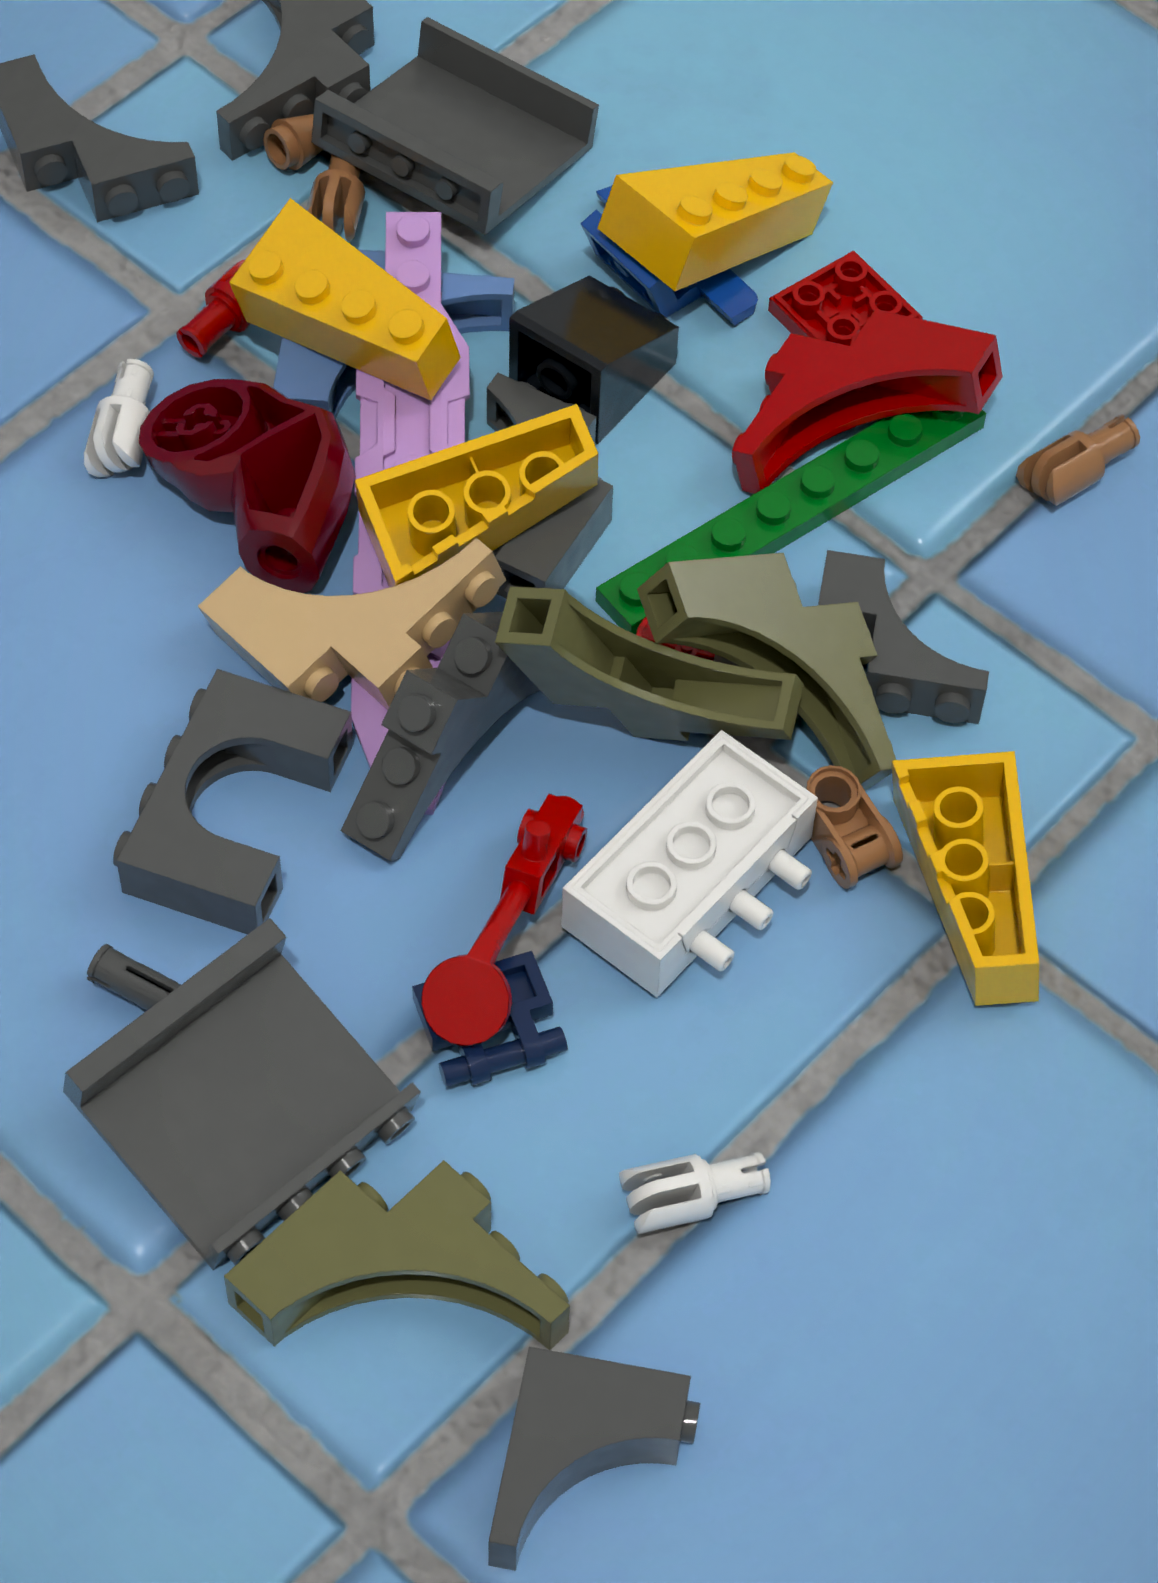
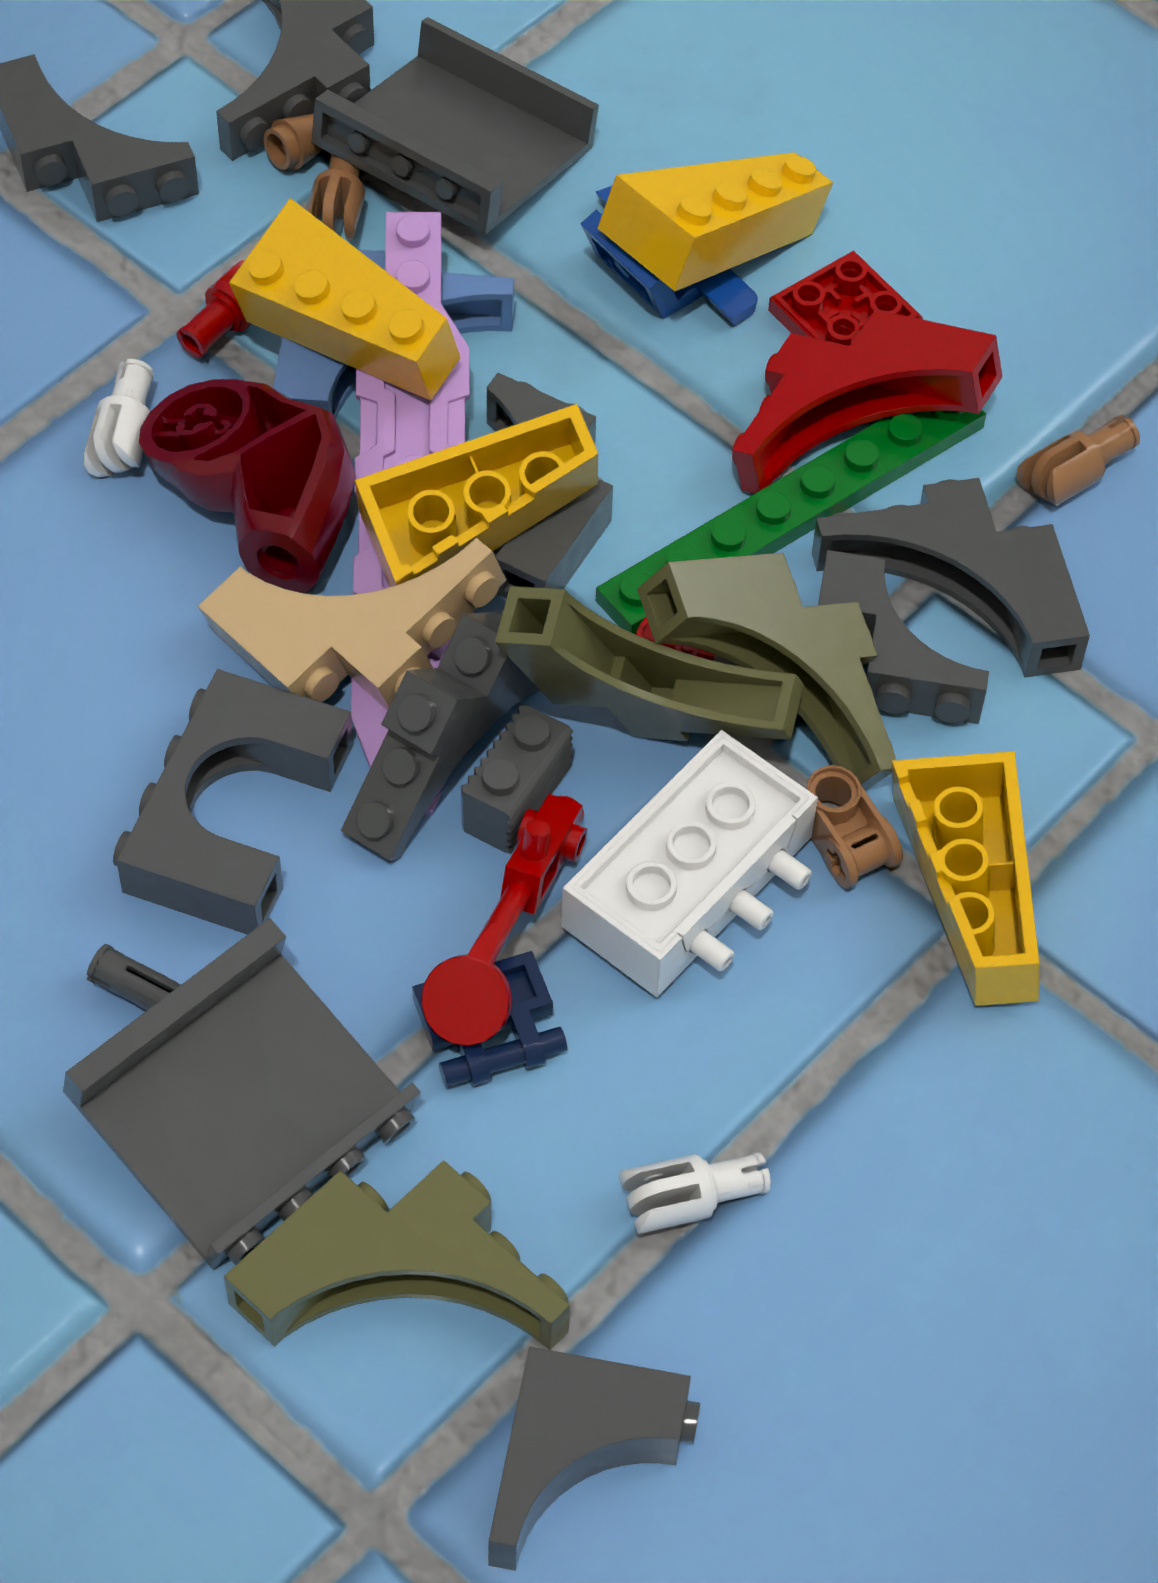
(515, 777): none -> dark grey brick
(592, 349): black slope -> none
(1005, 577): none -> dark grey arch

